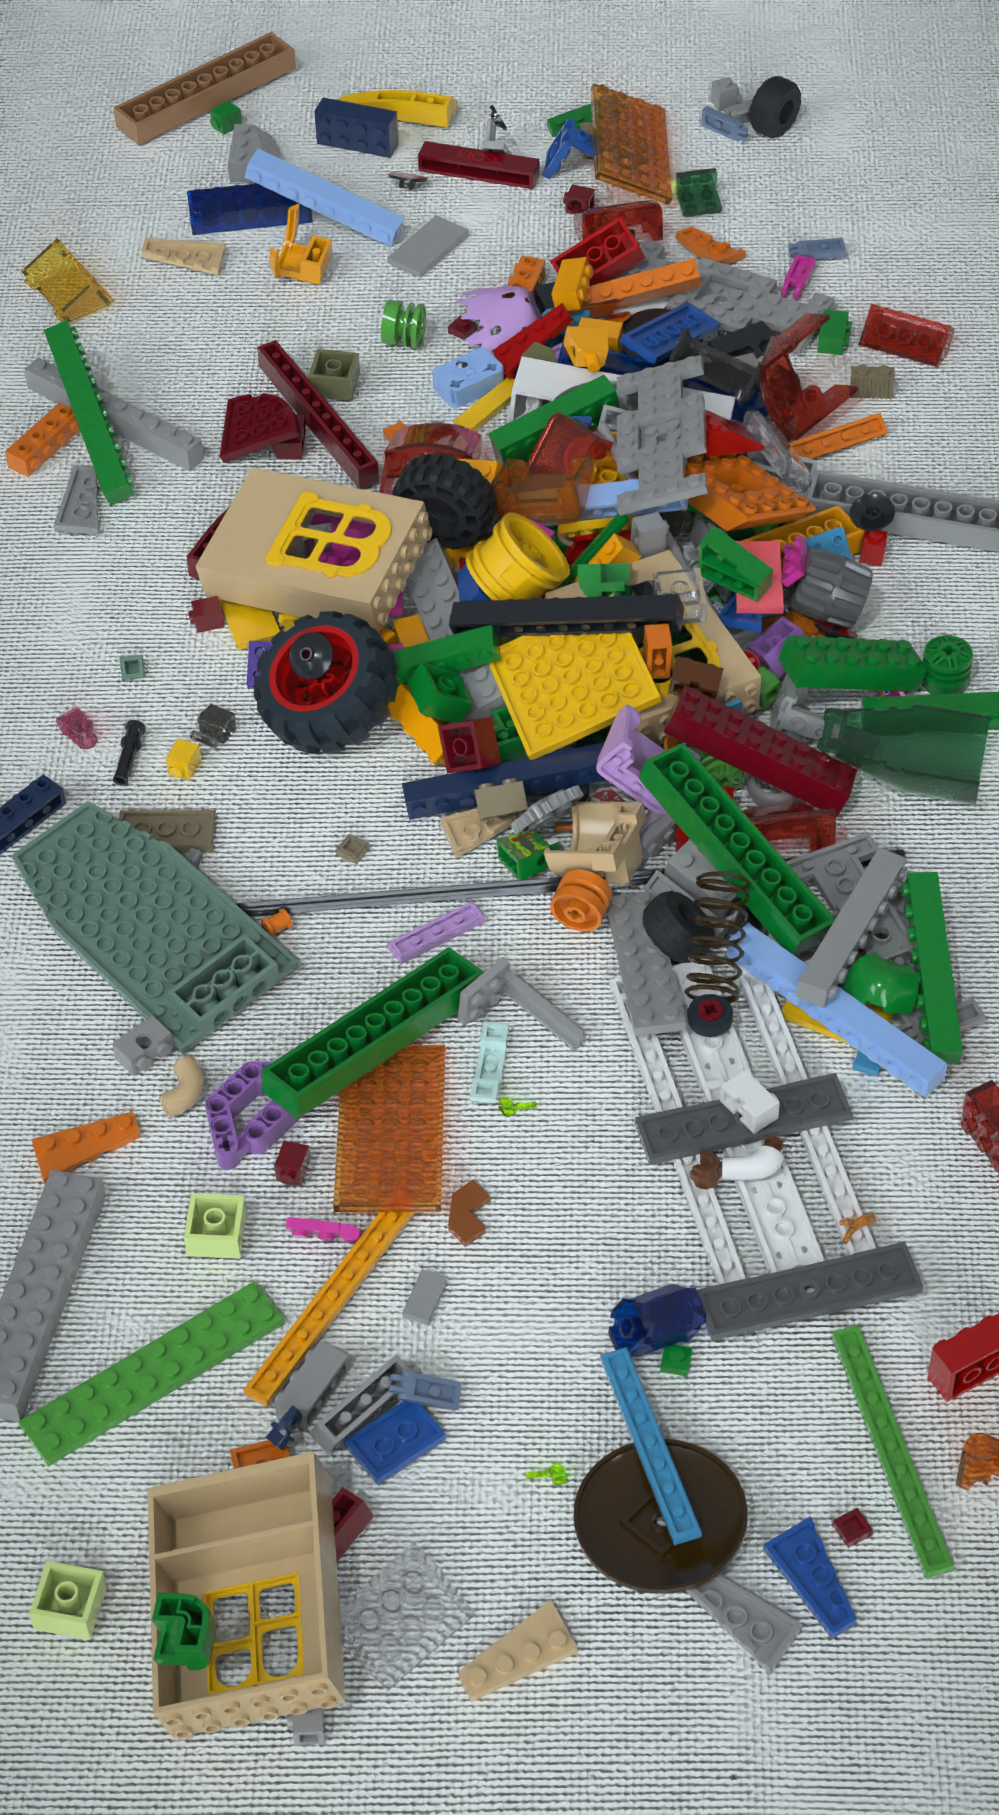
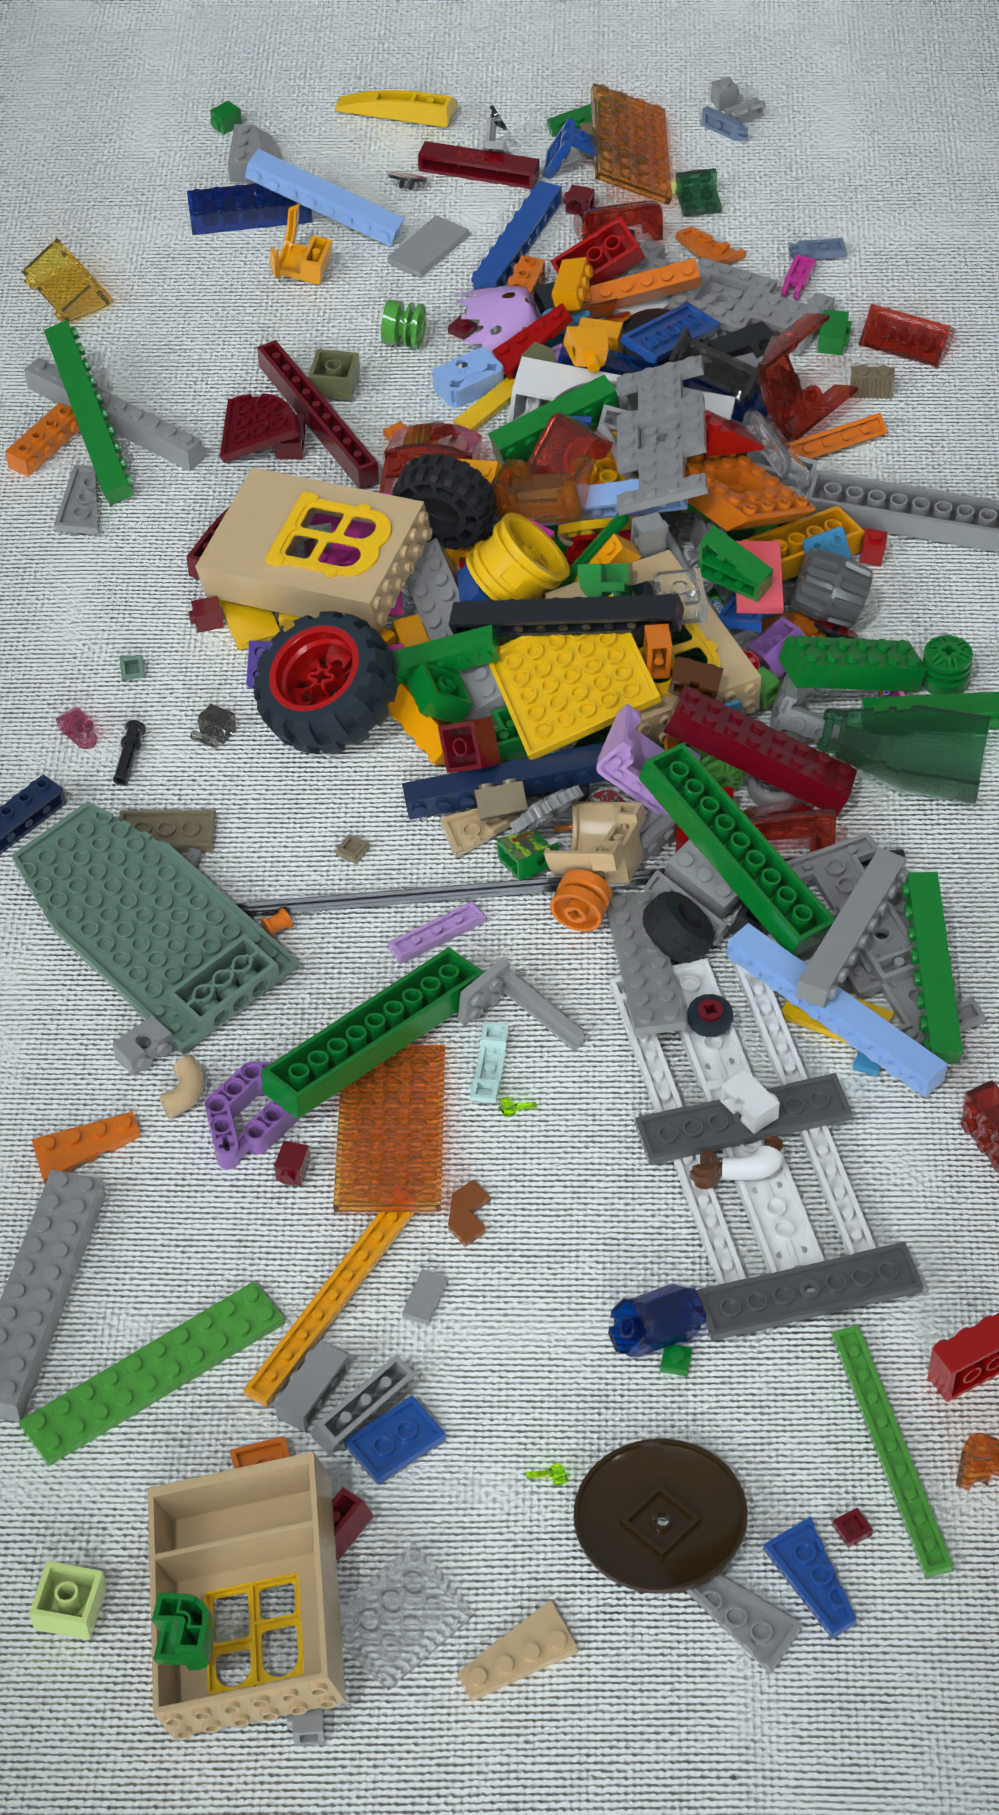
(183, 759): yellow brick -> none
(188, 254): tan wing -> none
(204, 88): medium nougat brick -> none
(215, 1225): yellowish green brick -> none
(281, 1432): dark blue piece -> none
(320, 656): black dish -> none
(325, 1229): dark pink hinge -> none
(356, 127): dark blue brick -> none
(426, 1390): sand blue hinge -> none
(518, 236): none -> blue brick
(651, 1446): dark azure tile -> none
(721, 923): dark brown piece -> none
(775, 106): black tyre -> none
(794, 561): dark pink hinge -> none
(856, 1223): clear orange bar -> none
(872, 512): black dish -> none
(883, 983): green brick -> none

